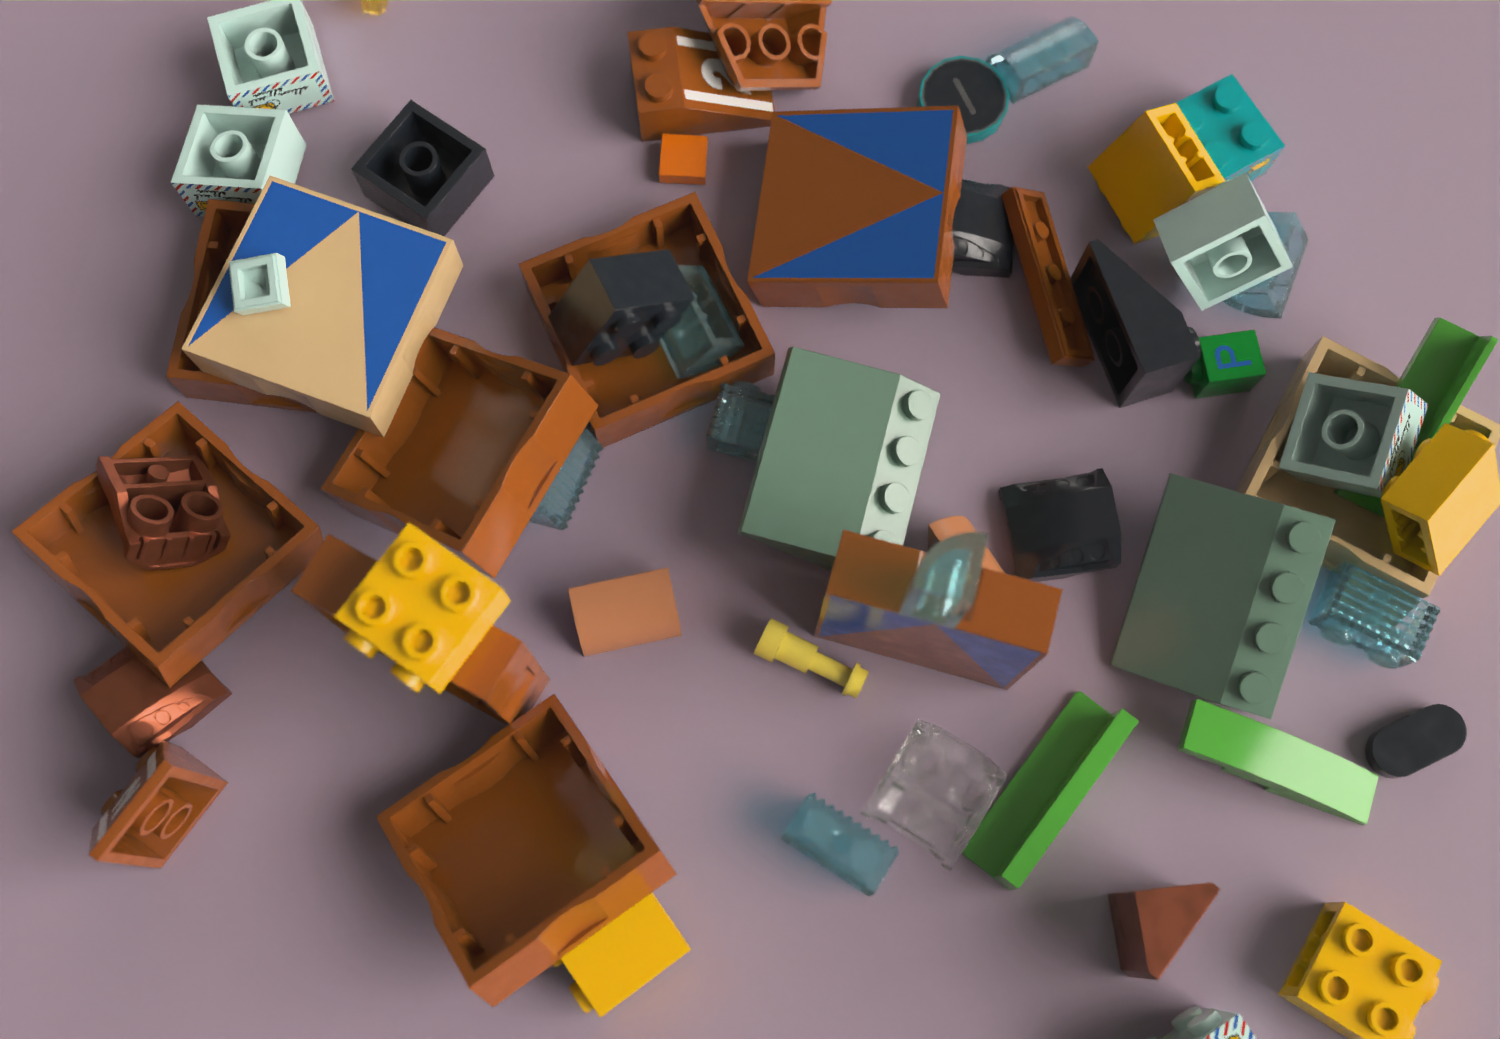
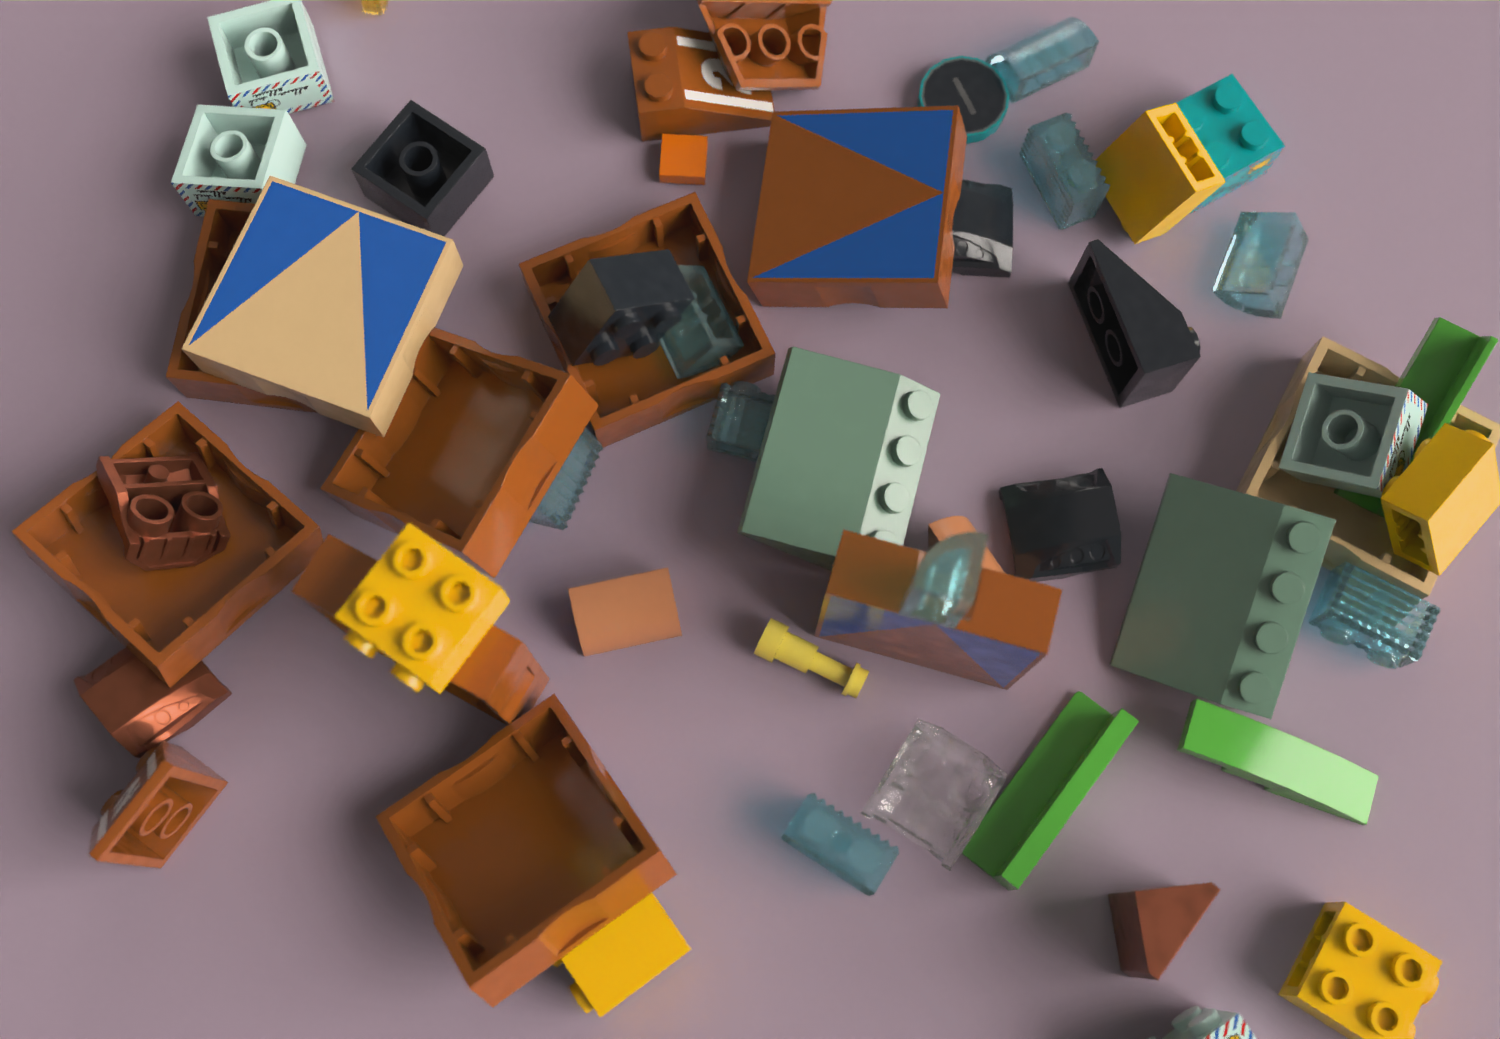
(259, 284): light aqua tile -> none
(1047, 277): dark orange tile -> none
(1064, 170): none -> clear light blue brick
(1222, 242): light aqua brick -> none
(1227, 365): green brick -> none
(1415, 741): black tile -> none

